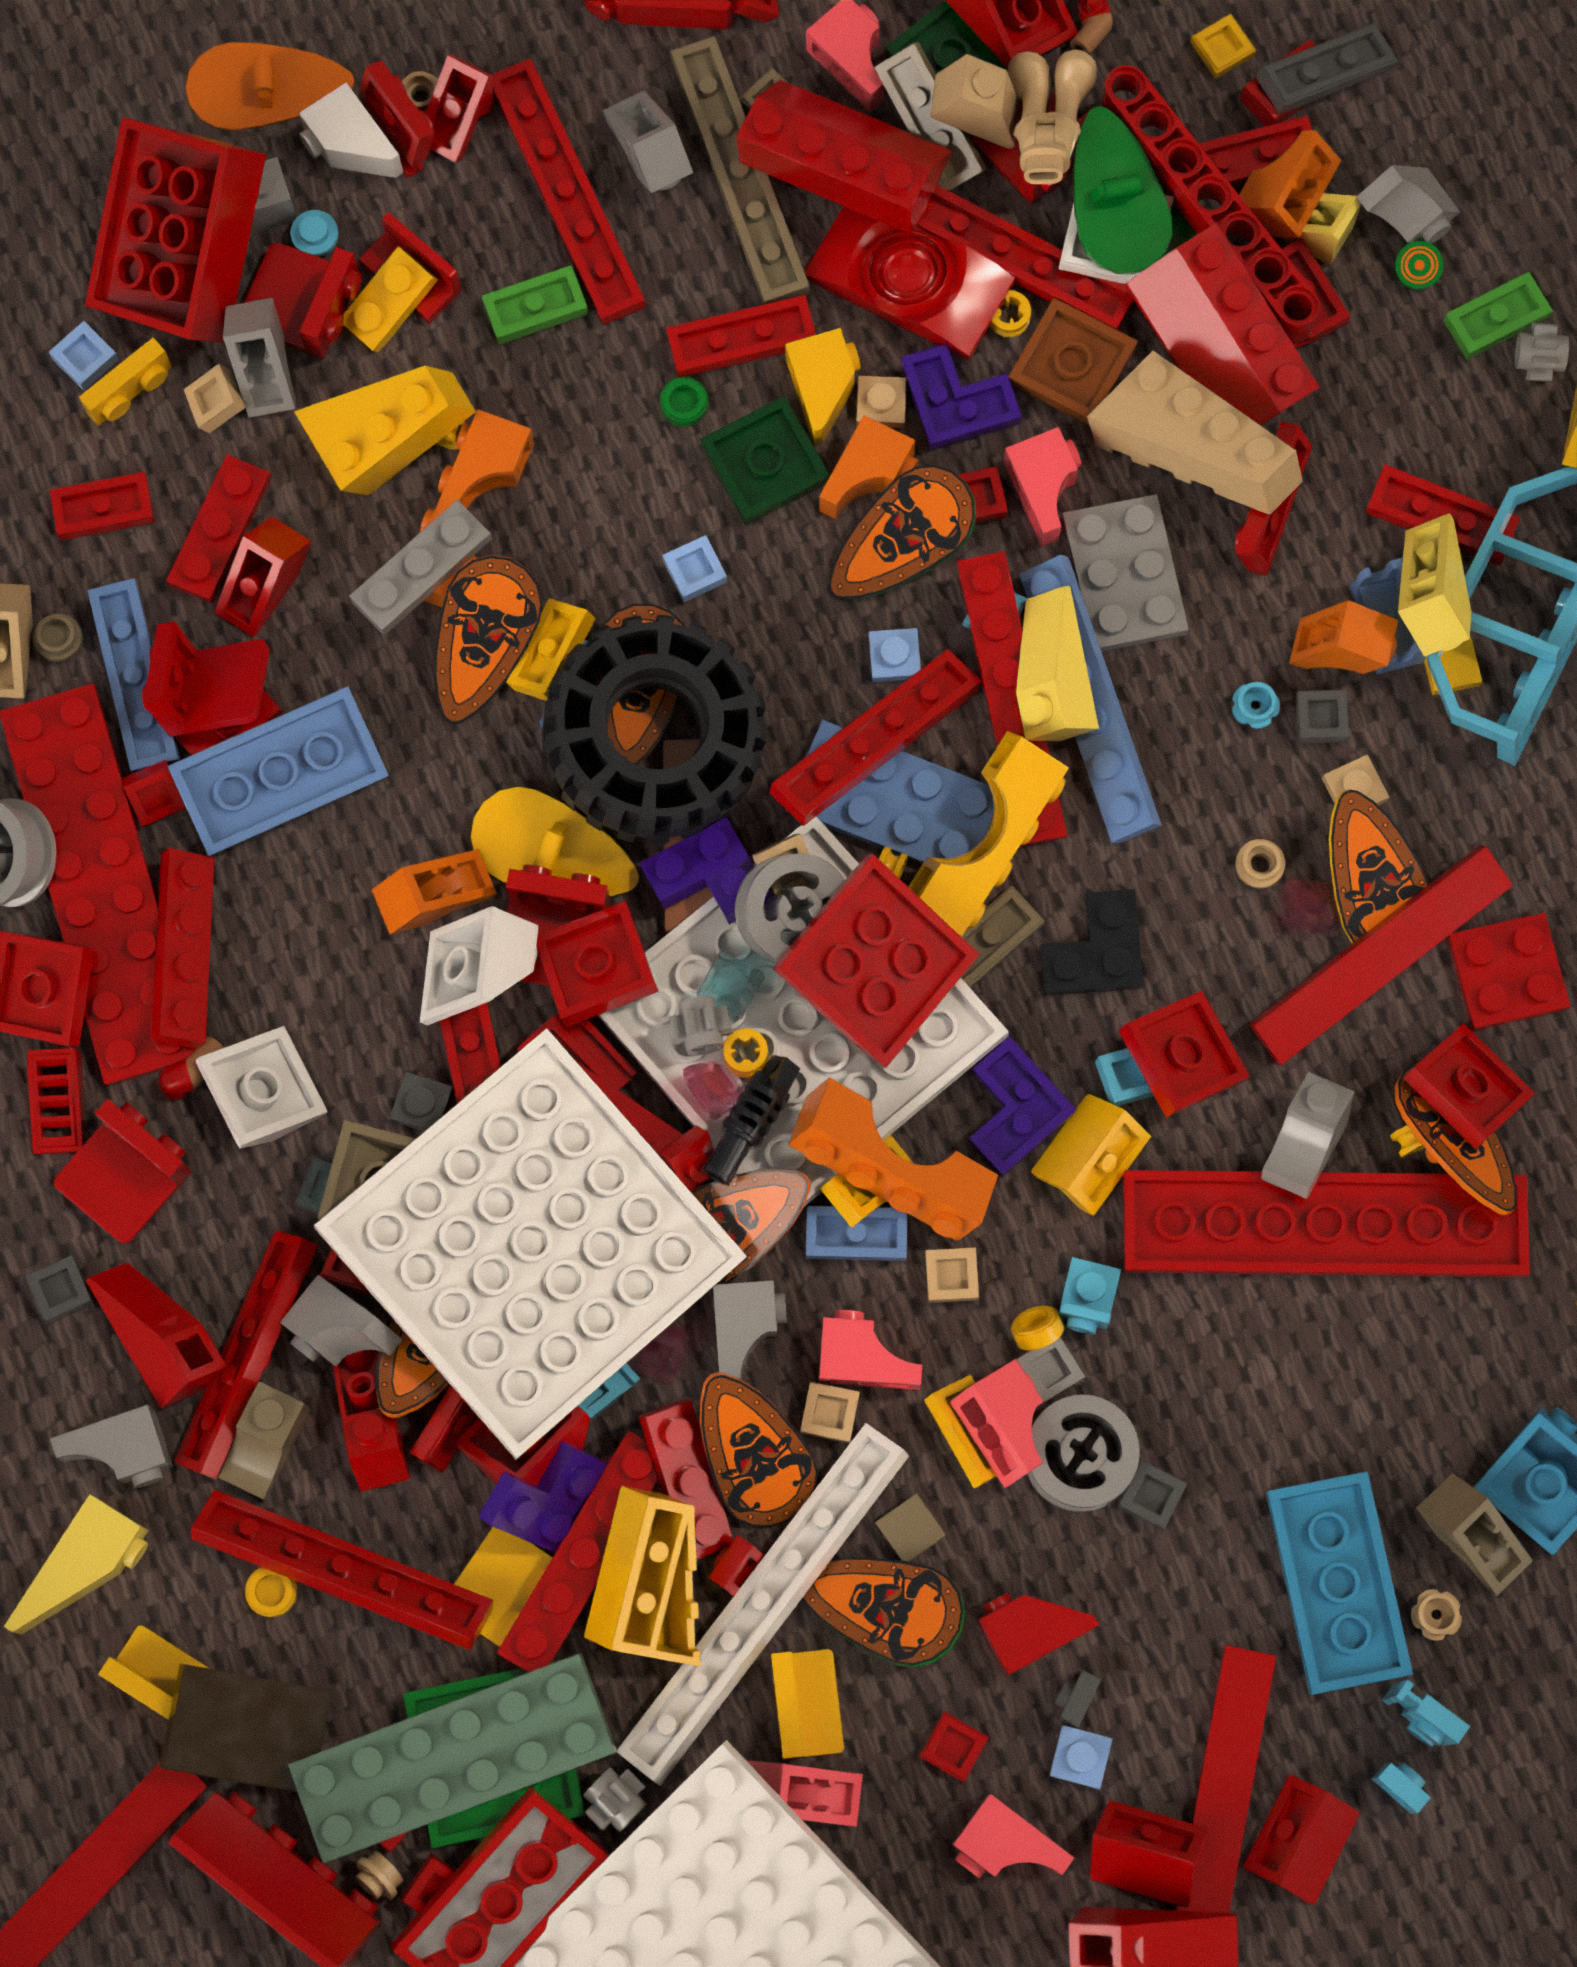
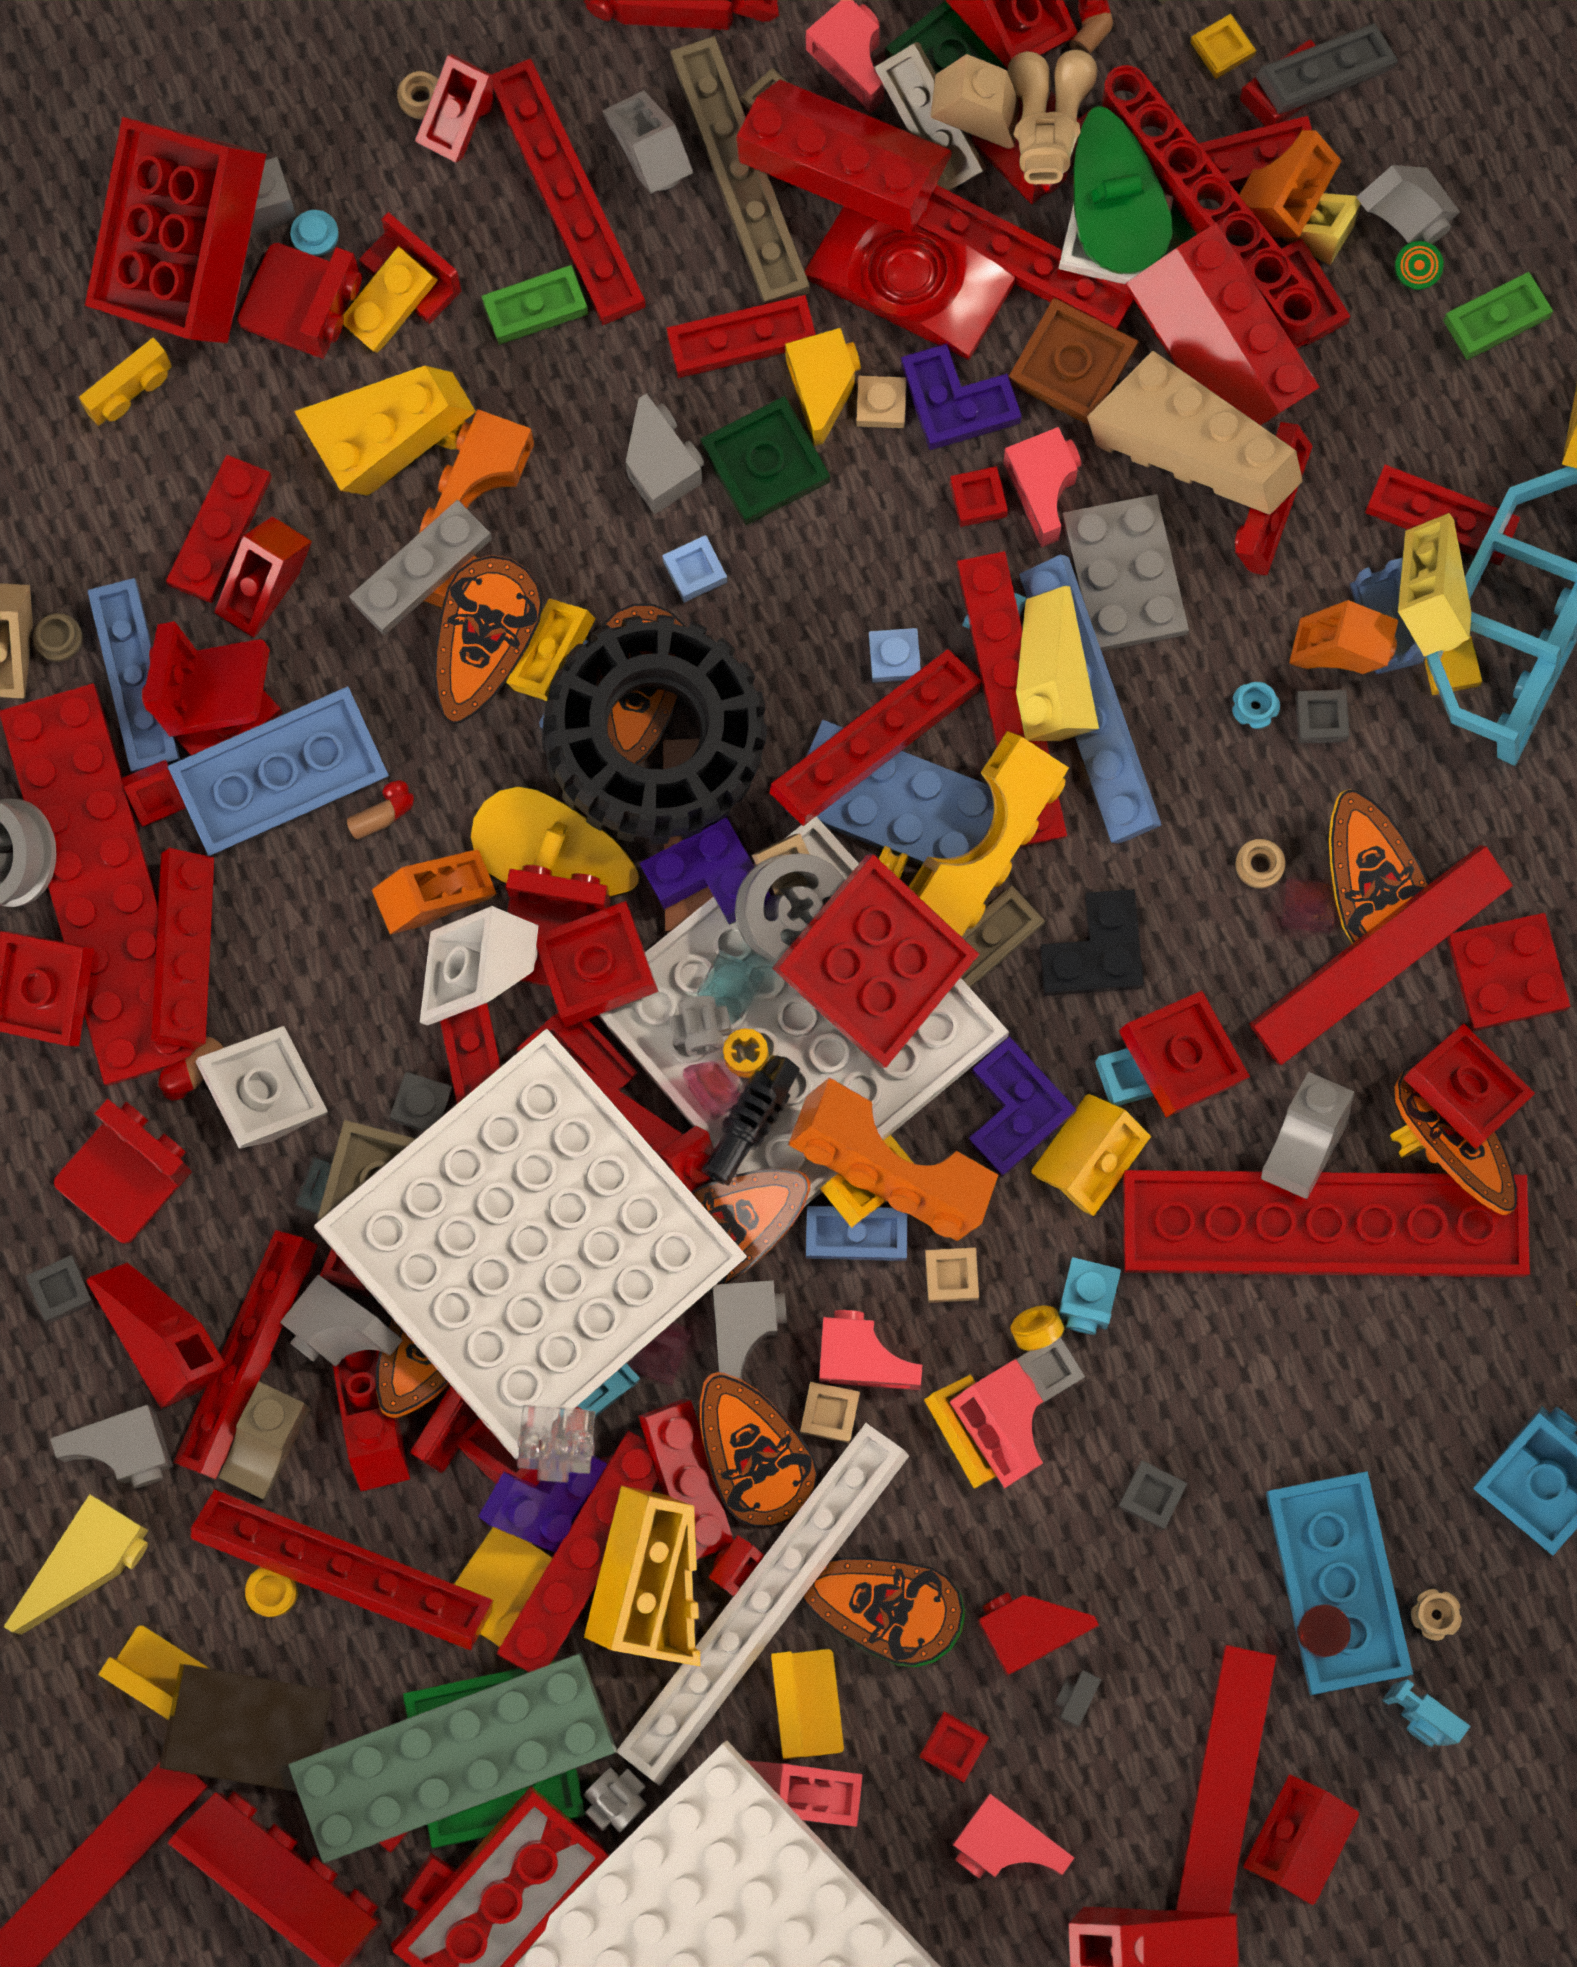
(38, 1102): red slope -> none
(83, 355): light blue plate -> none
(102, 506): red plate -> none
(214, 398): tan plate -> none
(259, 84): orange shield -> none
(259, 357): light grey arch -> none
(348, 135): white slope -> none
(378, 1876): tan plate -> none
(382, 815): none -> arm
(397, 116): red plate -> none
(556, 1441): none -> clear brick
(657, 458): none -> light grey slope
(684, 401): green tile -> none
(867, 465): orange arch -> none
(905, 533): shield -> none
(910, 1529): dark tan tile -> none
(1024, 313): yellow bush -> none
(1080, 1757): light blue plate -> none
(1122, 1470): light grey wheel -> none
(1147, 1853): red panel -> none
(1324, 1631): none -> clear red tile
(1358, 776): tan plate -> none
(1403, 1786): medium azure plate -> none
(1475, 1533): dark tan arch -> none
(1541, 352): light grey gear -> none

